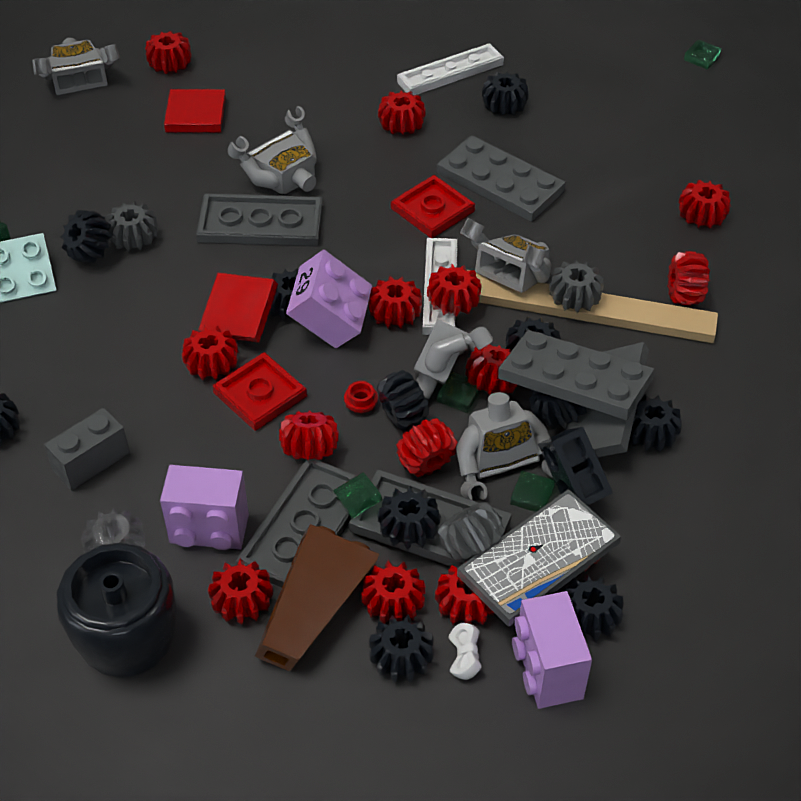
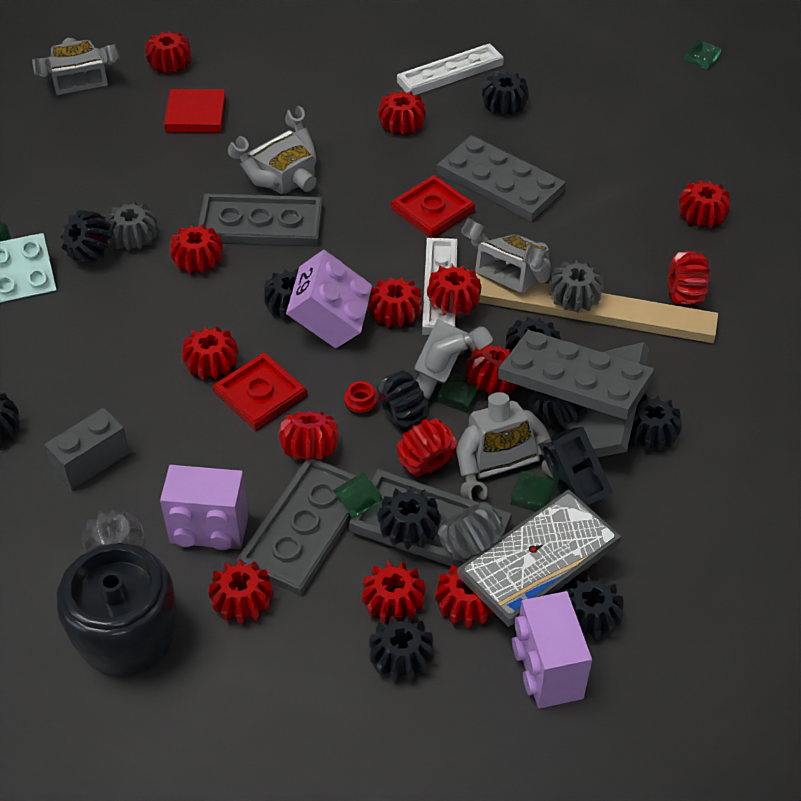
(196, 249): none -> red gear
(239, 305): red tile -> none
(315, 588): reddish brown slope -> none
(464, 638): white piece -> none

